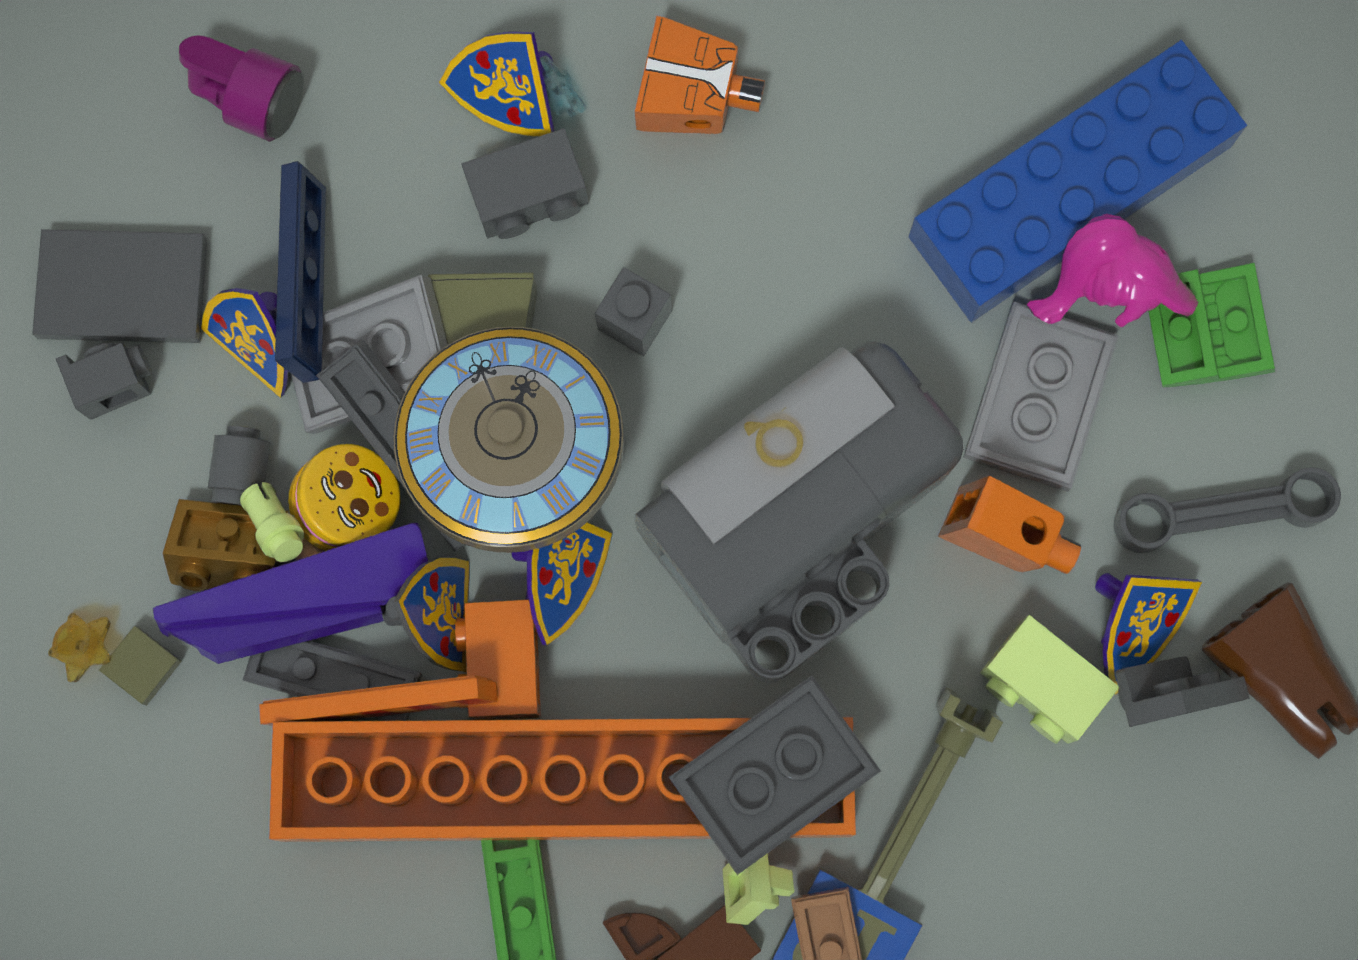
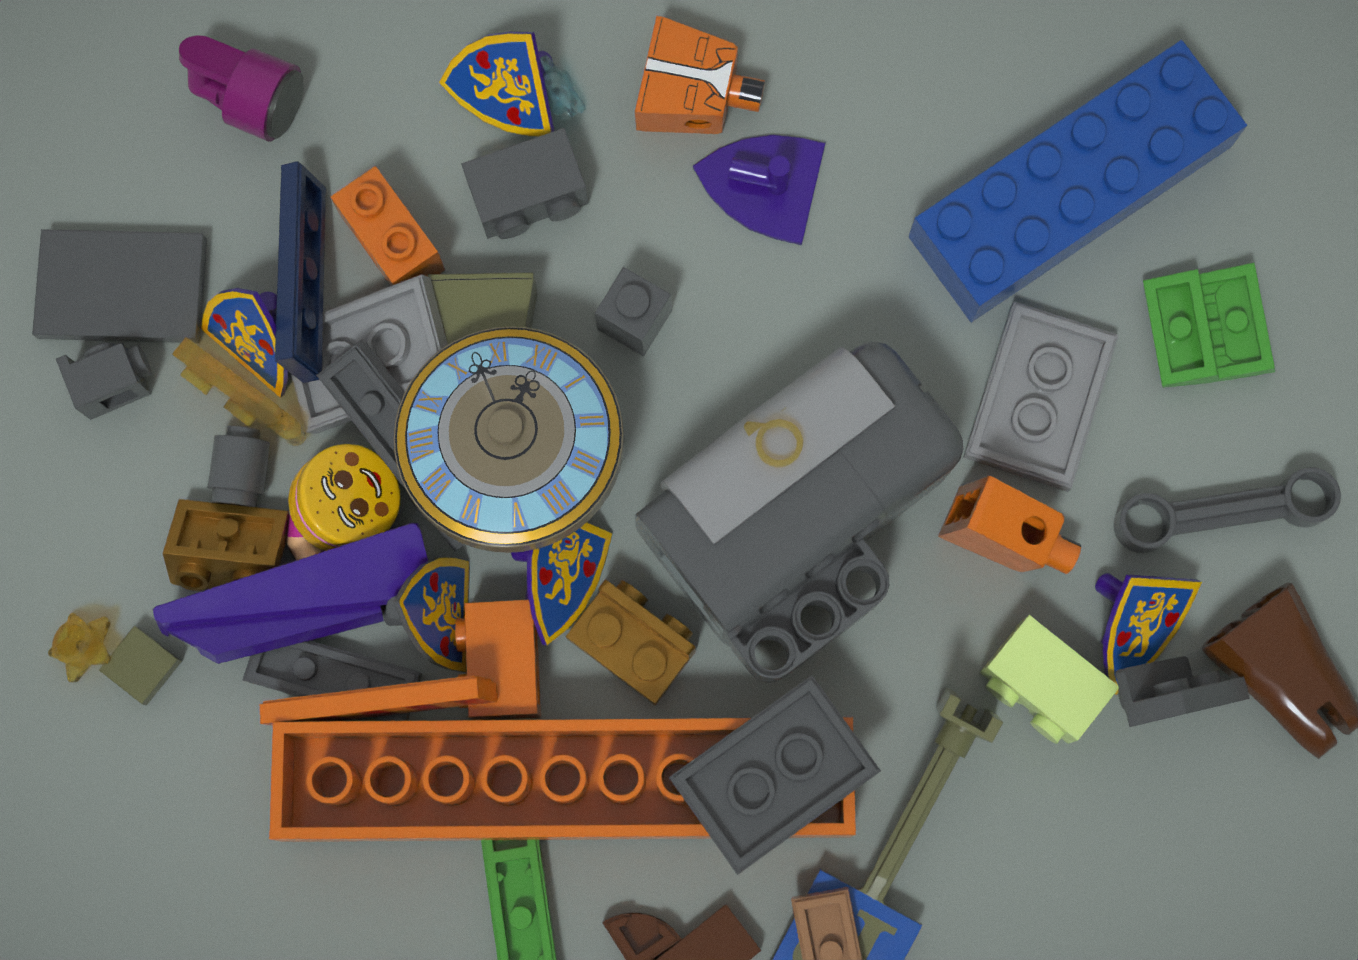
(243, 399): none -> clear yellow hinge
(277, 531): yellowish green animal -> none
(386, 229): none -> orange brick
(632, 640): none -> pearl gold bracket
(754, 890): yellowish green tile -> none
(765, 183): none -> dark purple shield
(1115, 268): dark pink piece -> none

